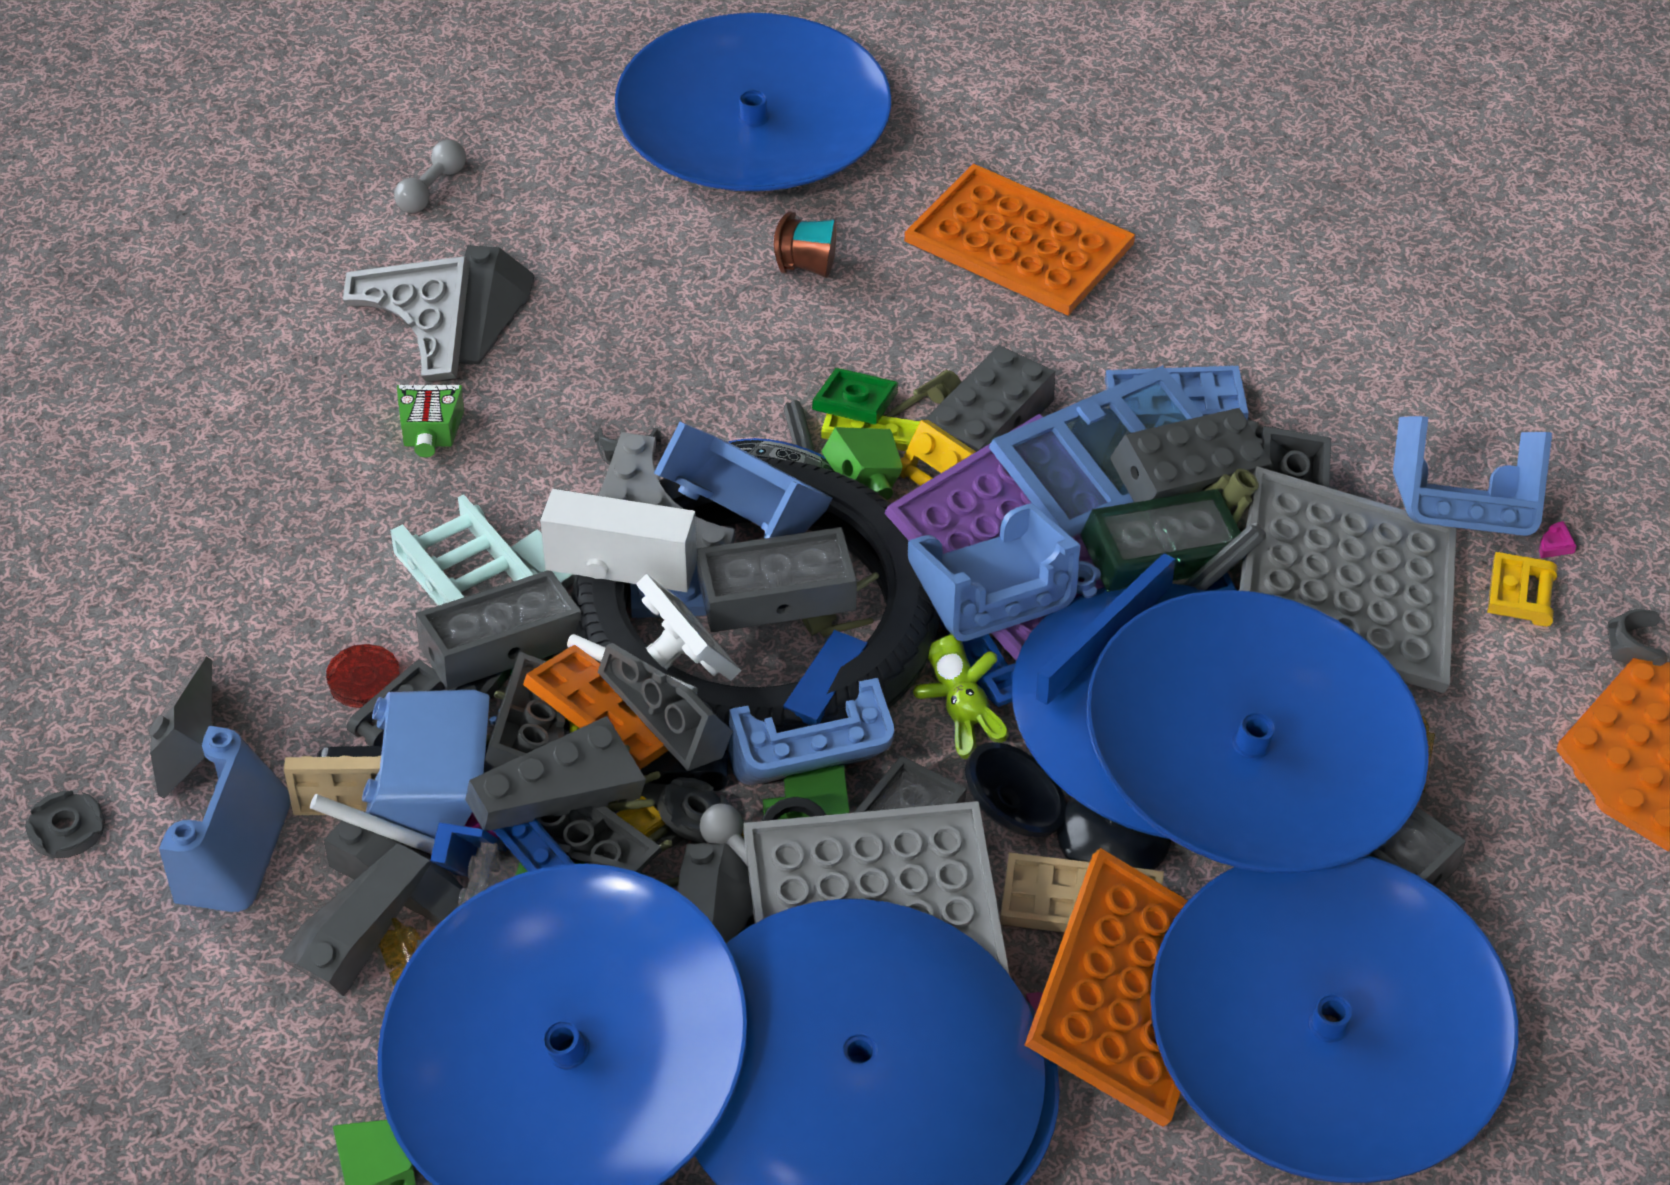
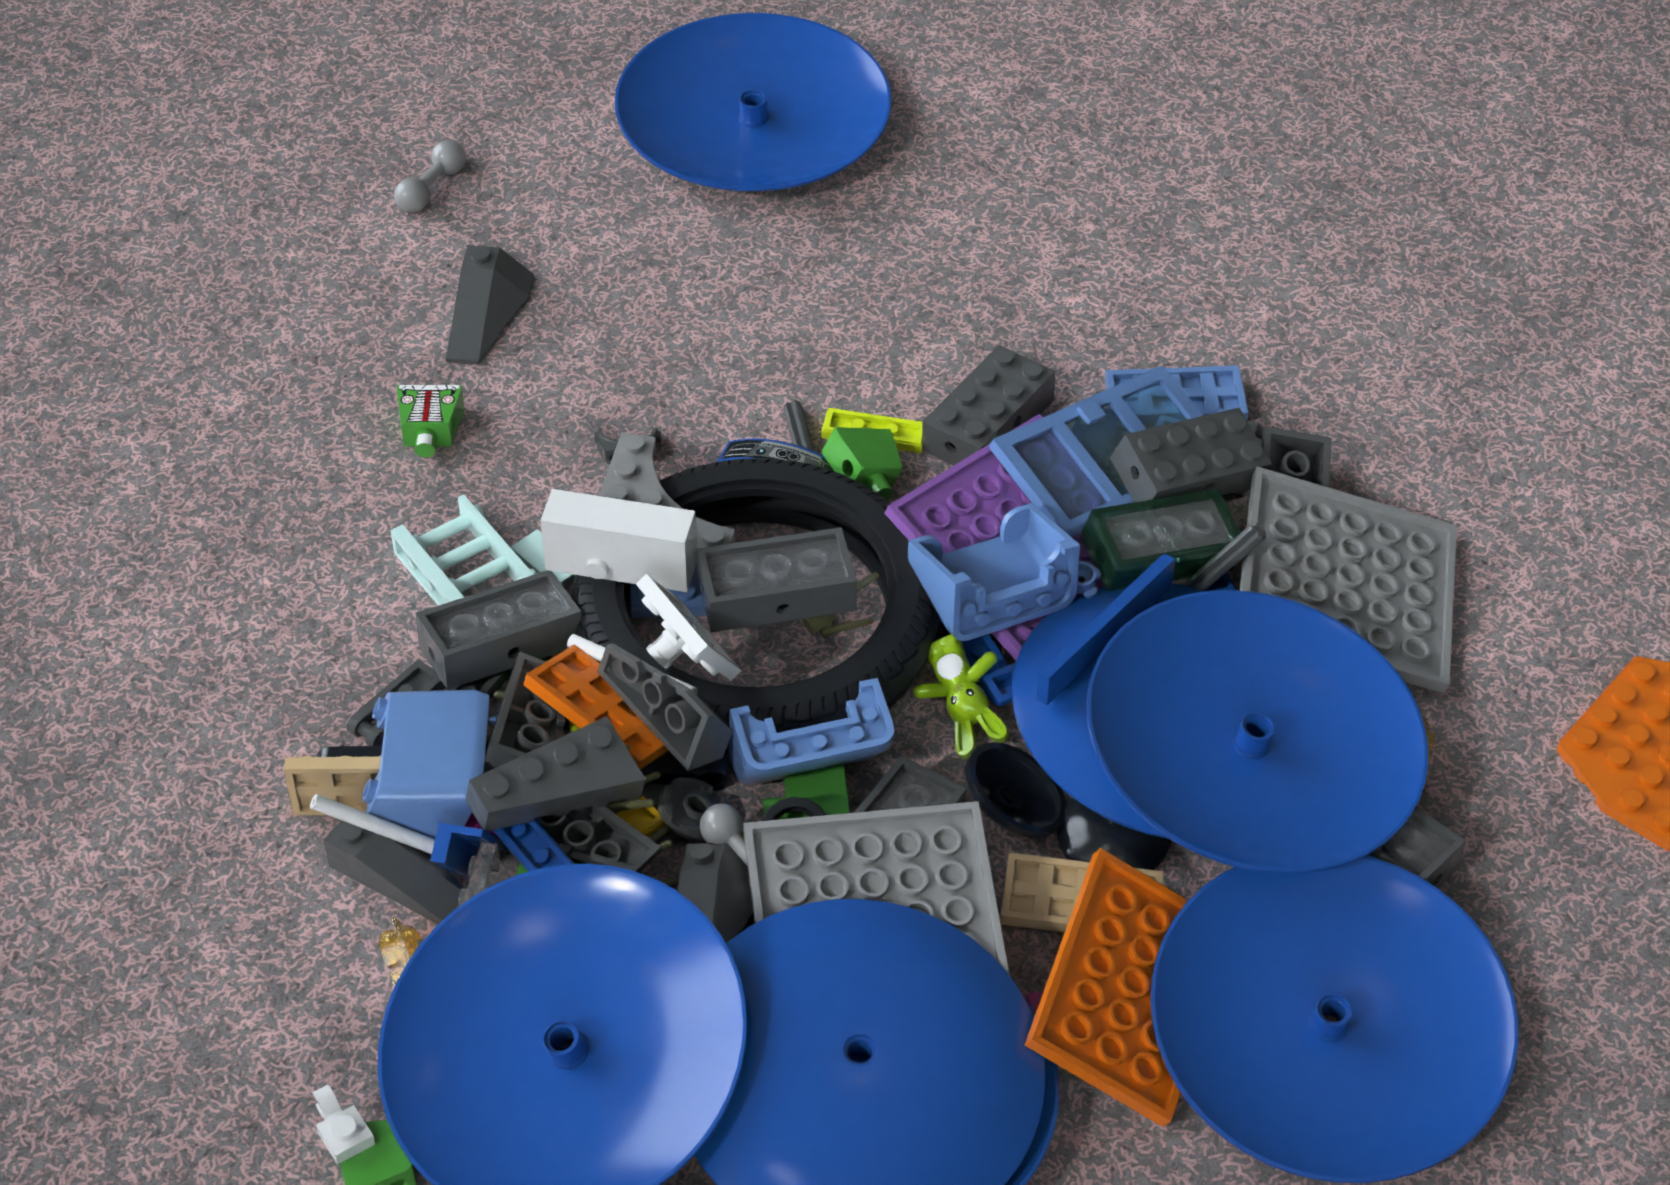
(68, 841): dark grey tile -> none
(181, 729): dark grey wedge -> none
(227, 854): medium blue windscreen -> none
(341, 1131): none -> white plate
(350, 926): dark grey wedge -> none
(360, 673): clear red tile -> none
(428, 298): light grey plate -> none
(740, 482): medium blue windscreen -> none
(805, 244): copper hat -> none
(810, 695): blue tile -> none
(855, 396): green tile -> none
(934, 448): yellow plate -> none
(936, 389): olive plant -> none
(1020, 239): orange plate -> none
(1237, 490): olive plant -> none
(1508, 507): medium blue windscreen -> none
(1510, 588): yellow plate -> none
(1557, 541): dark pink tile -> none
(1625, 647): dark grey helmet -> none

